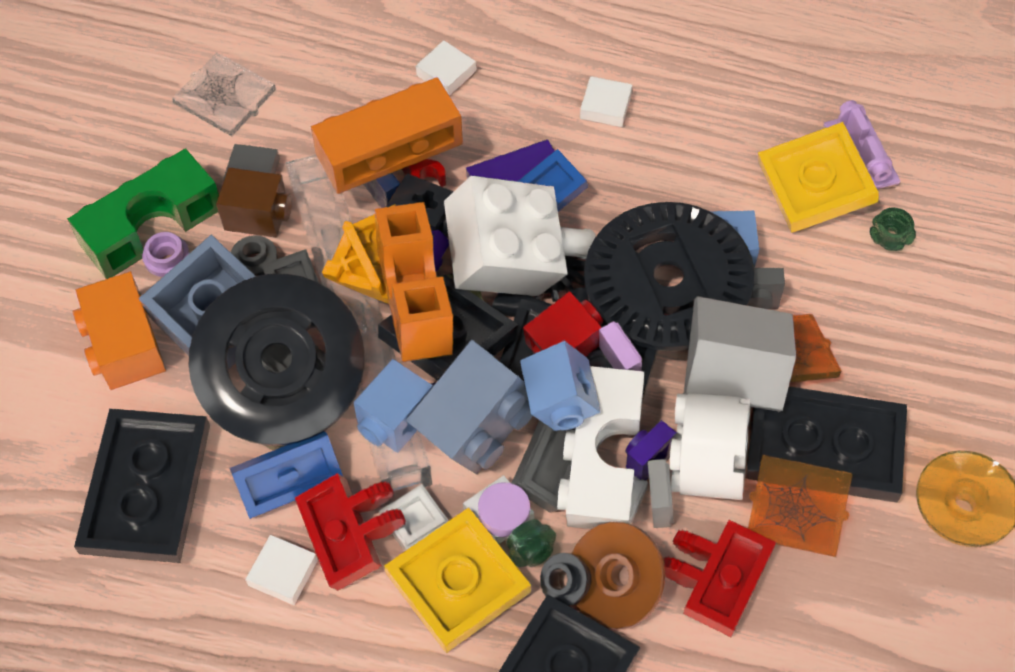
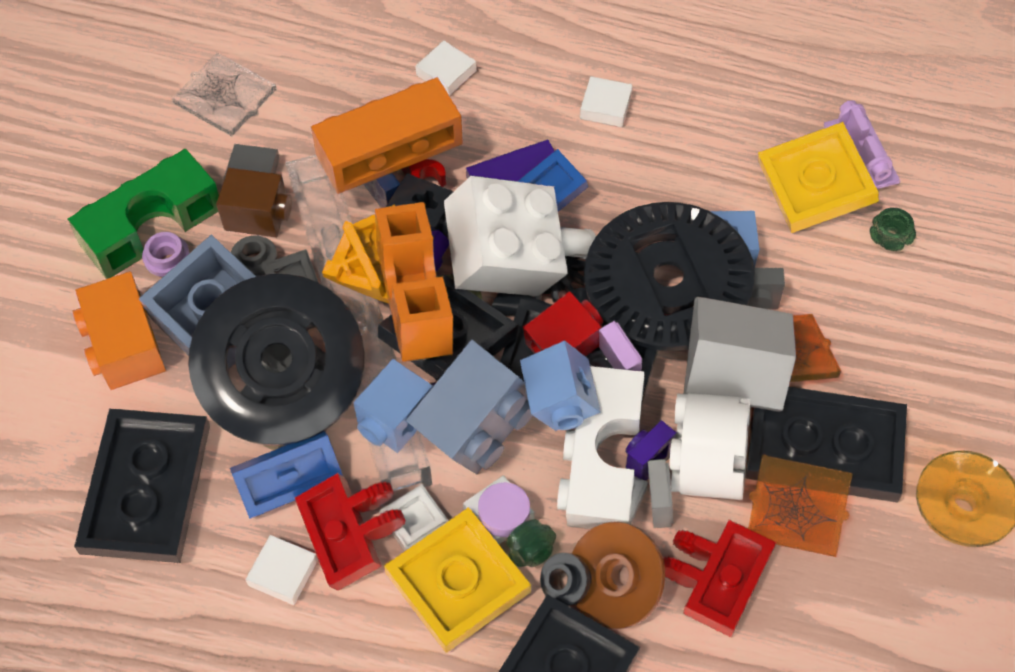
(543, 467): dark grey tile -> none

